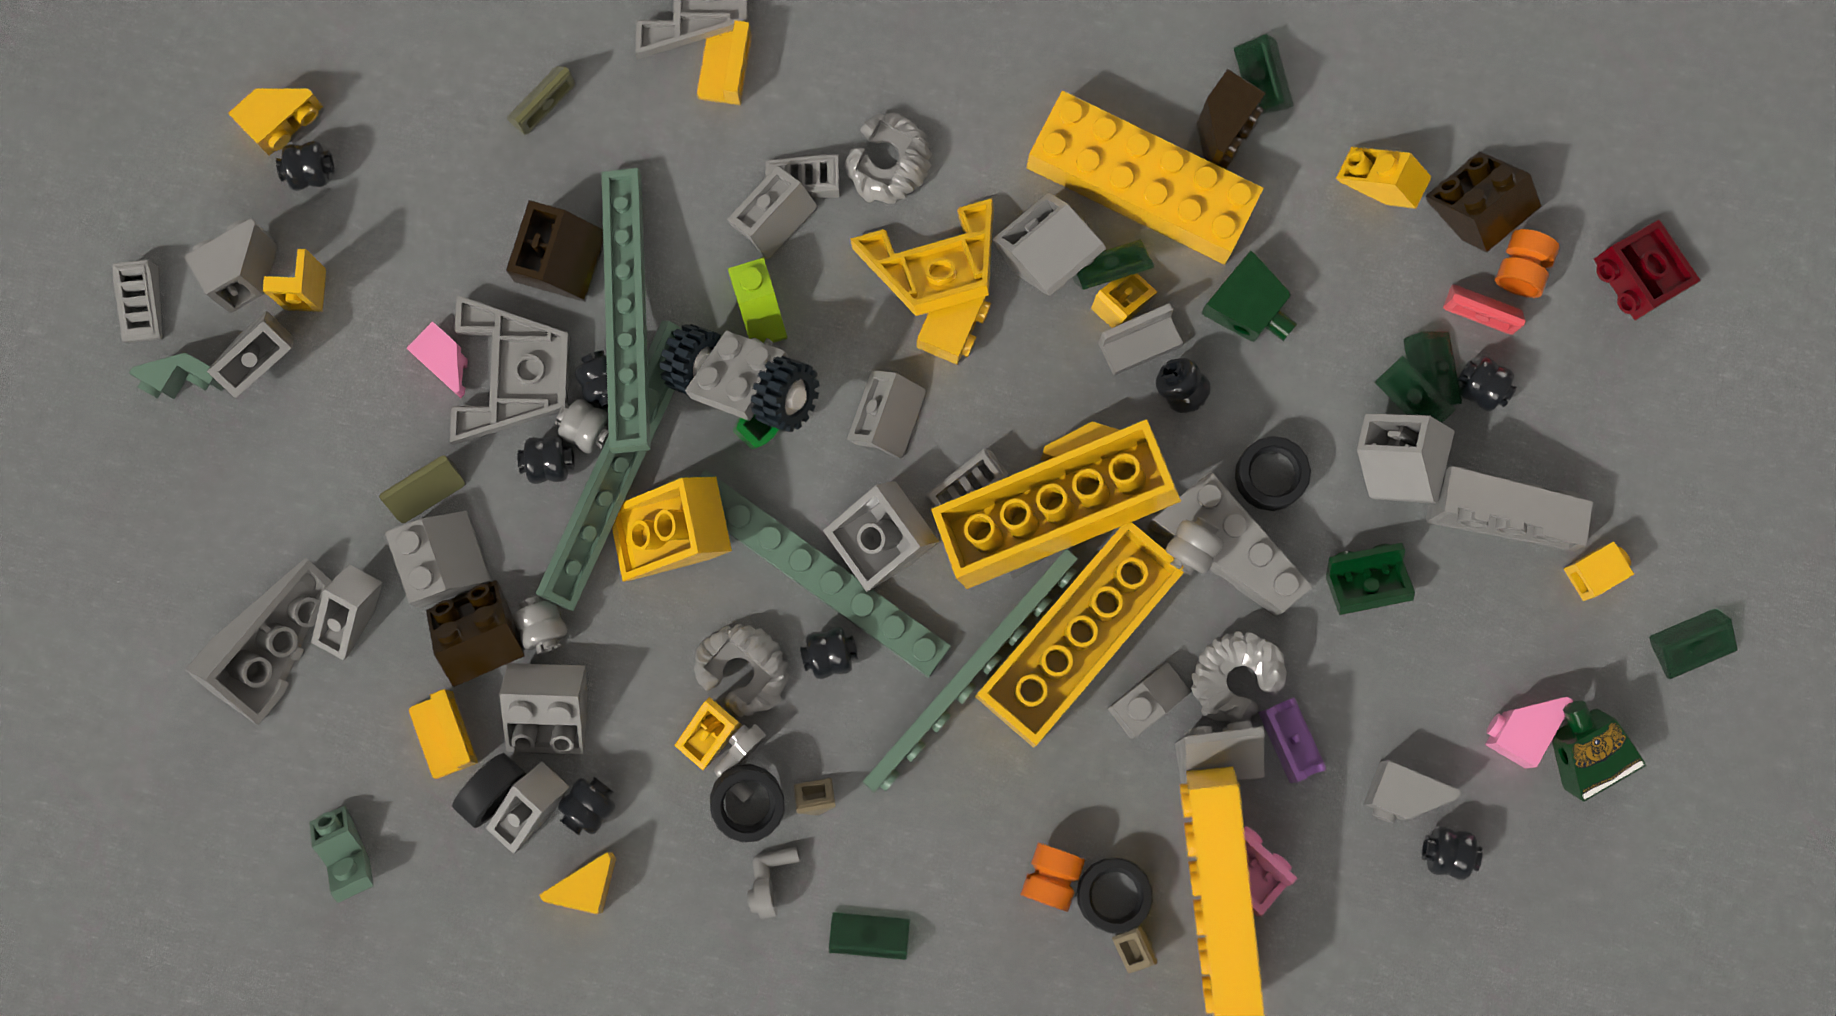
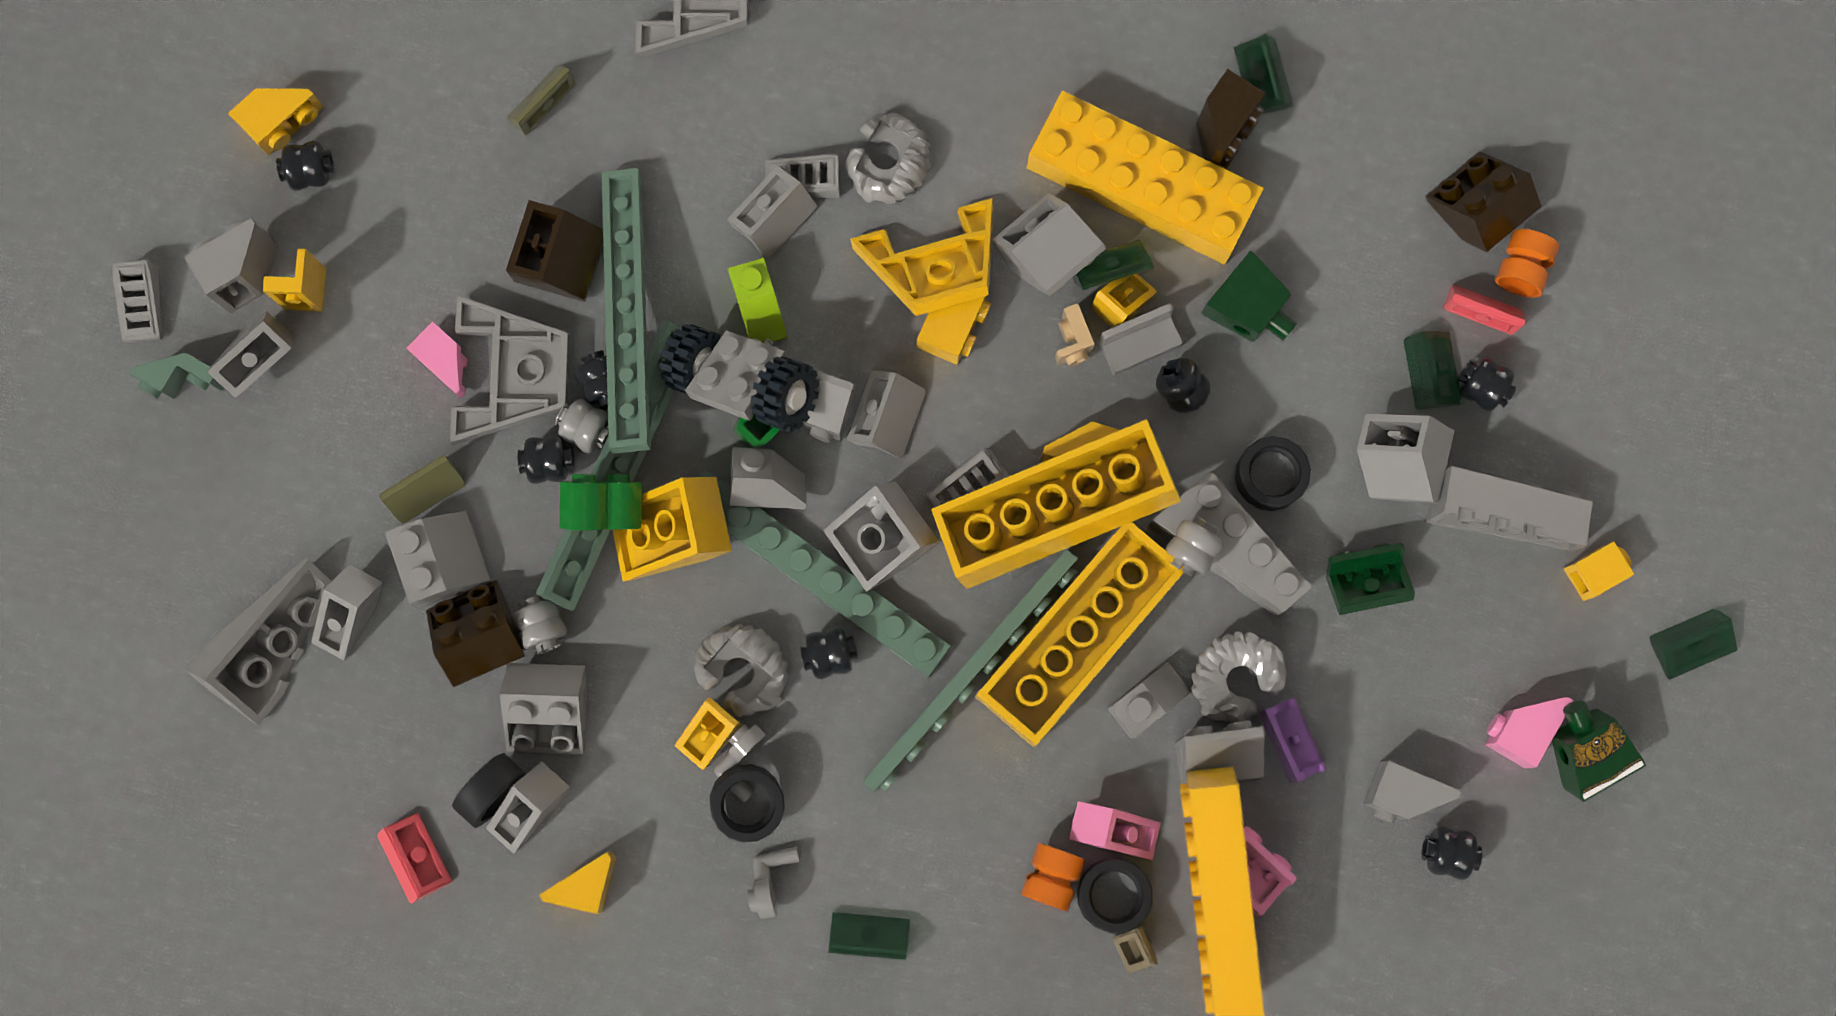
(342, 852): sand green slope -> none
(414, 857): none -> coral slope
(443, 734): yellow panel -> none
(586, 806): black piece -> none
(600, 504): none -> green brick
(725, 65): yellow panel -> none
(765, 480): none -> light grey slope
(814, 797): dark tan slope -> none
(832, 408): none -> light grey slope
(1075, 330): none -> tan bracket
(1114, 830): none -> bright pink slope
(1385, 176): yellow slope -> none
(1413, 392): clear green slope -> none
(1645, 270): dark red plate -> none

